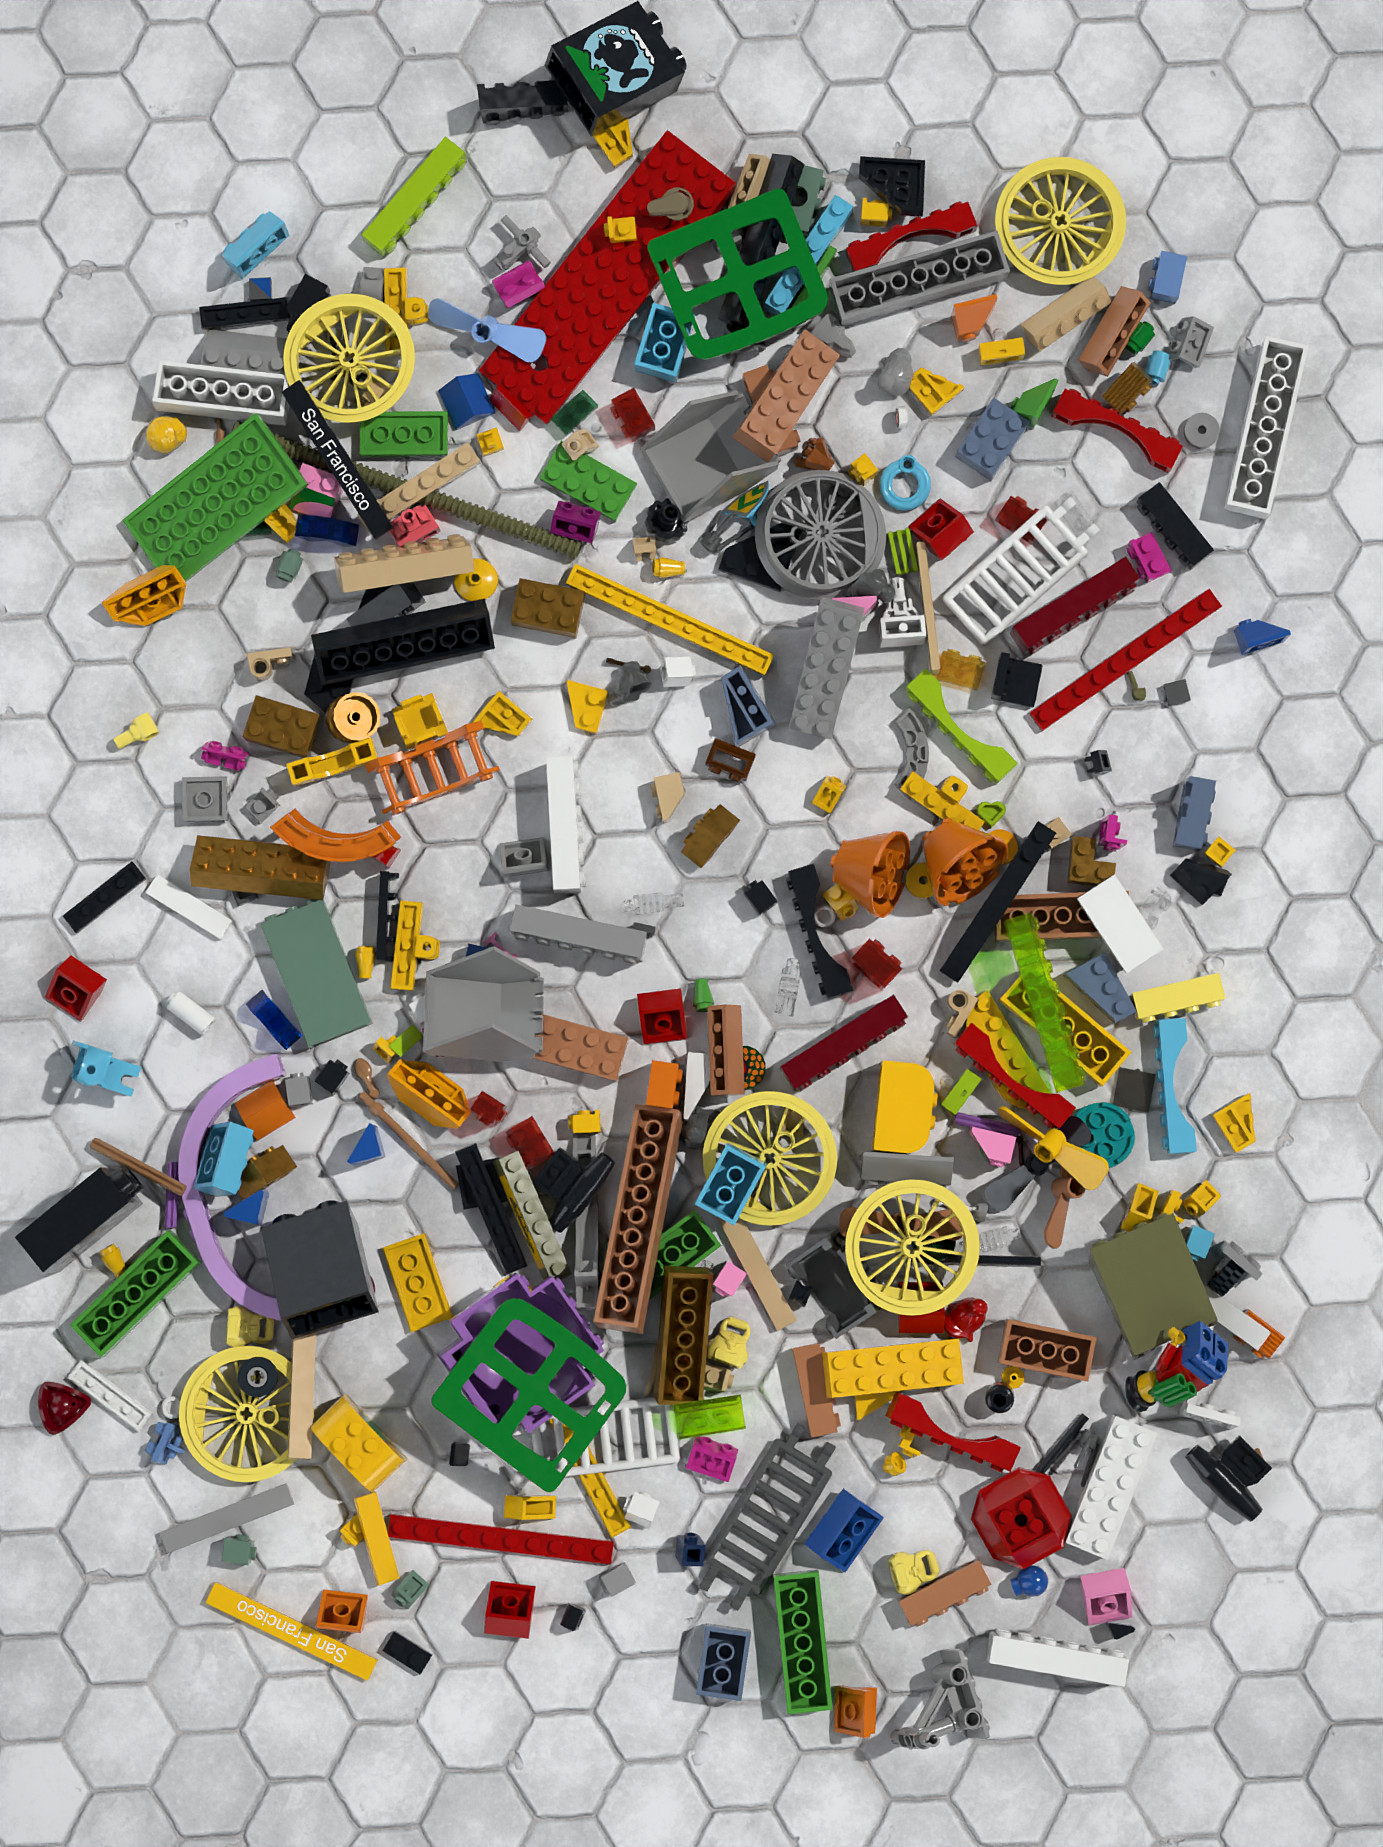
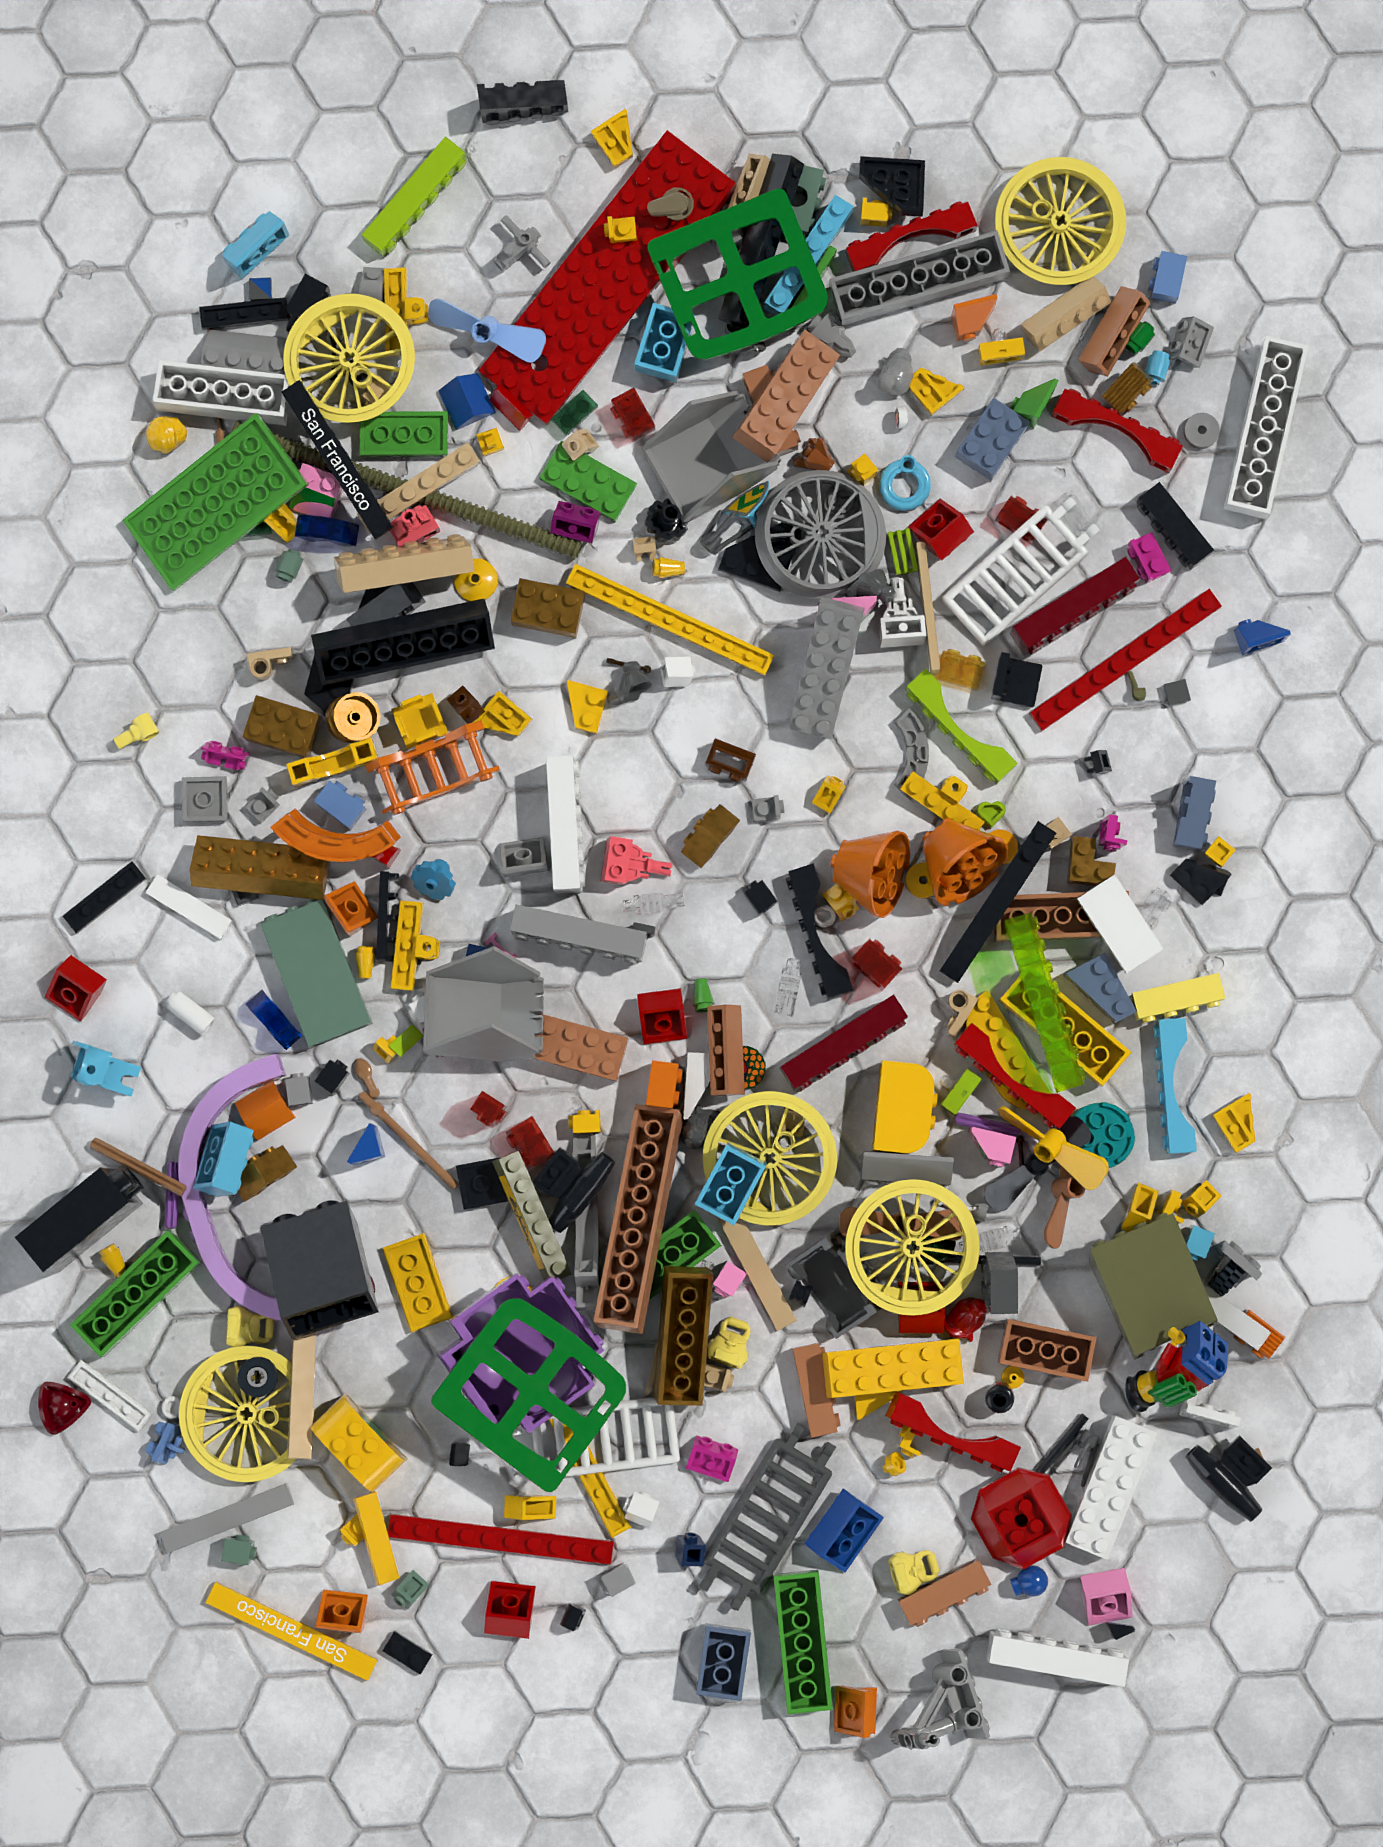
(148, 597): light orange wedge -> none
(250, 1209): blue slope -> none
(340, 804): none -> medium blue brick
(351, 908): none -> orange slope
(429, 1093): light orange wedge -> none
(433, 879): none -> dark azure plant
(469, 708): none -> reddish brown brick
(491, 1208): black tile -> none
(518, 284): dark pink bracket -> none
(616, 67): black brick -> none
(625, 862): none -> coral brick
(669, 793): tan slope -> none
(709, 1416): clear neon green tile -> none
(746, 708): sand blue wedge -> none
(767, 808): none -> light grey bracket
(1000, 1282): none -> dark grey brick
(1134, 1089): clear smoke piece -> none

